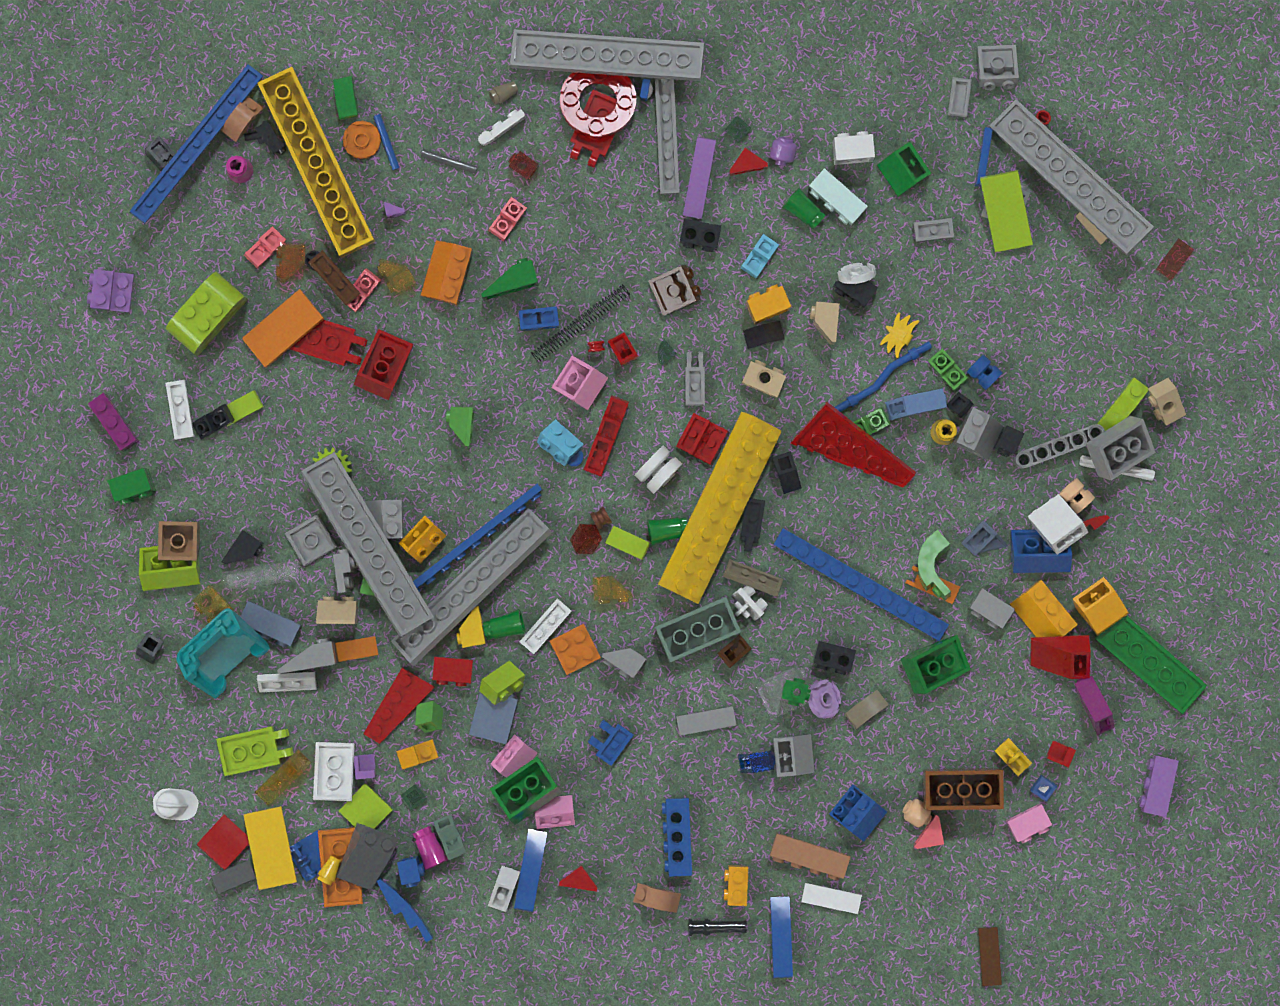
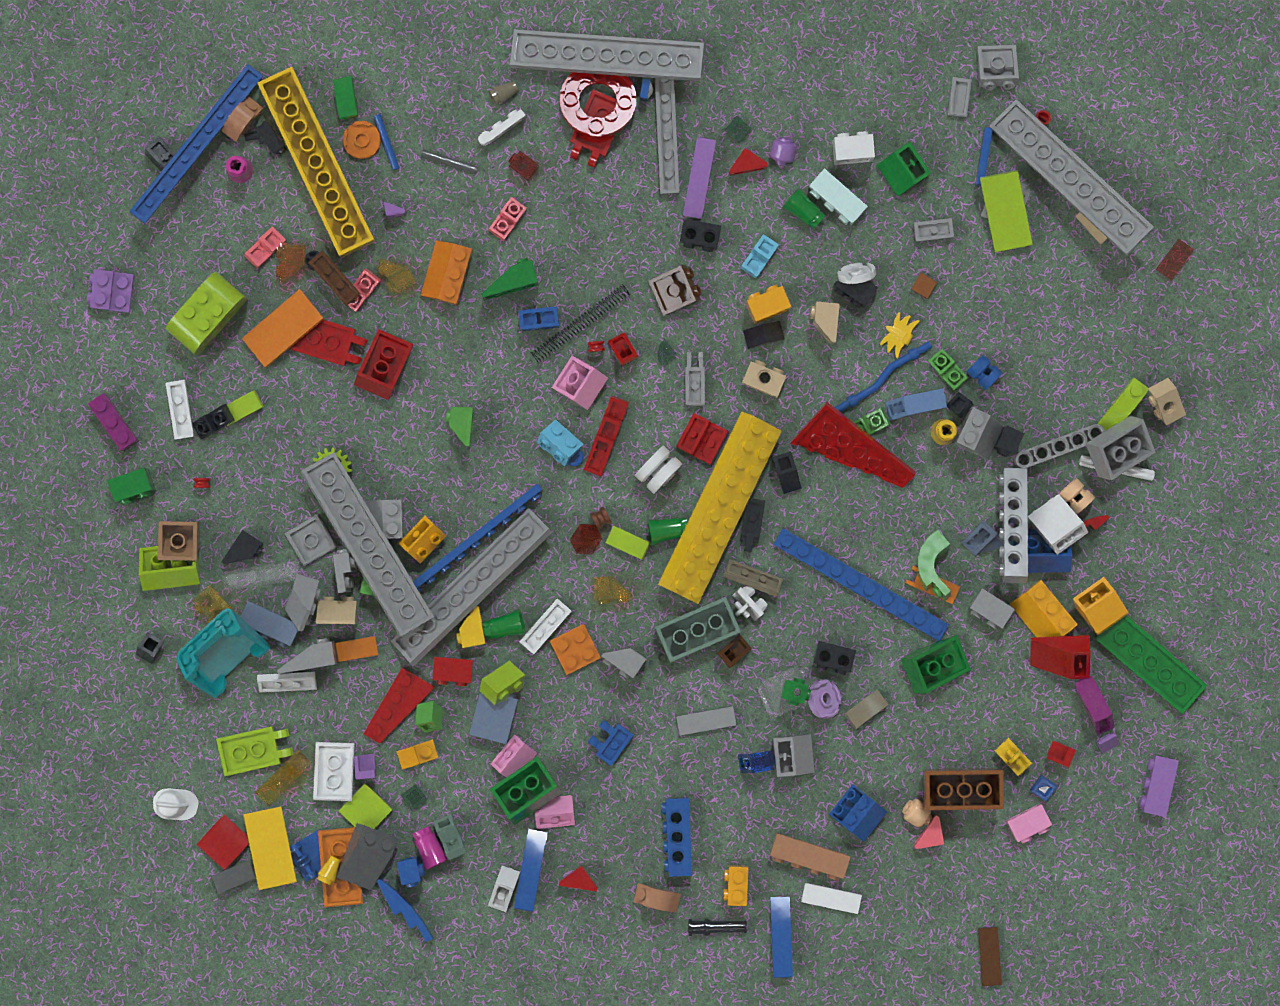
(201, 482): none -> red bush
(302, 601): none -> light grey slope
(923, 285): none -> dark orange tile
(1018, 479): none -> light grey brick
(1107, 742): none -> medium lavender slope

